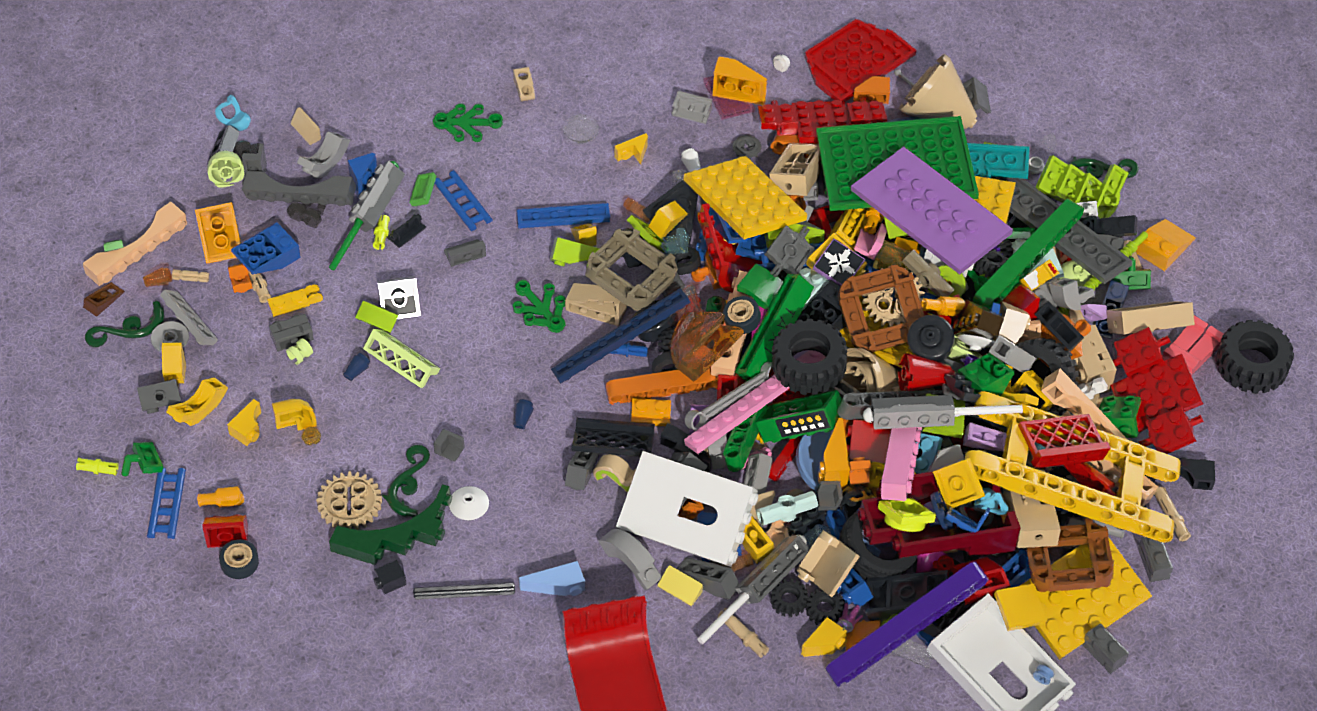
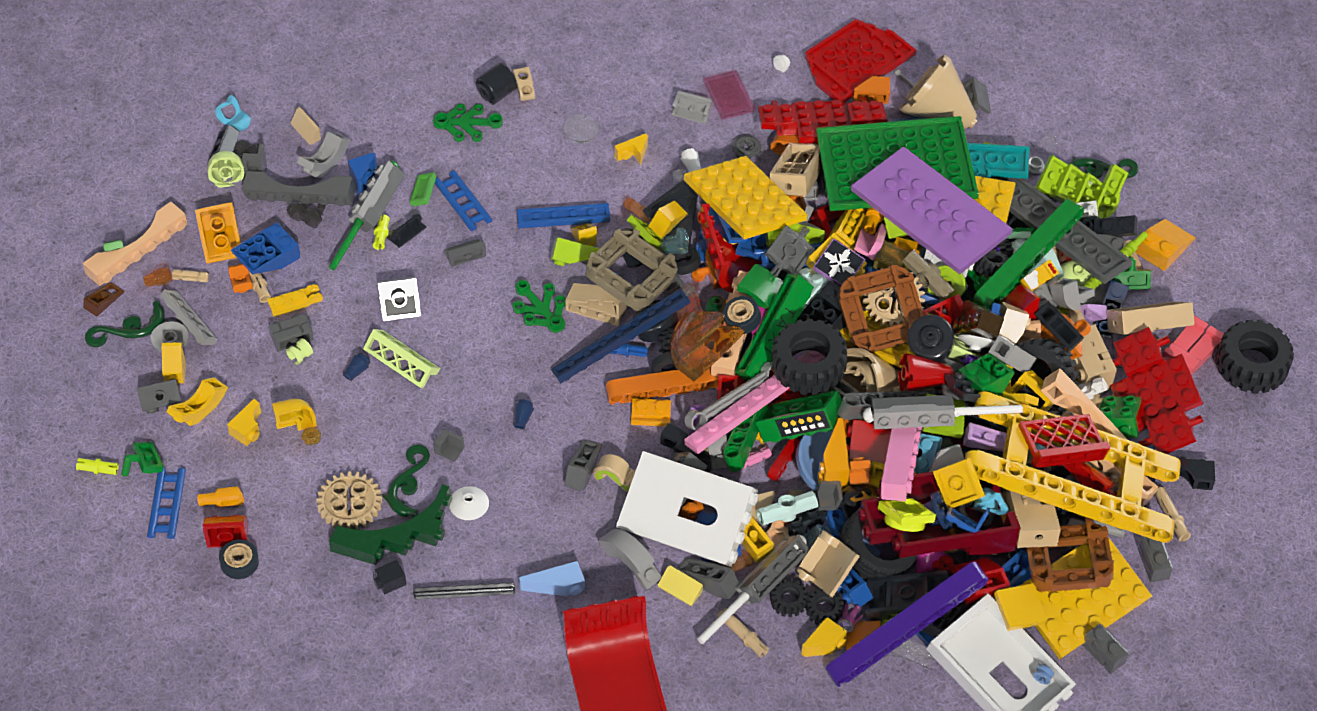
(376, 316): lime slope -> none
(496, 83): none -> black piece
(606, 431): black fence -> none
(738, 82): light orange slope -> none
(758, 472): light grey slope -> none
(944, 305): light orange arm -> none

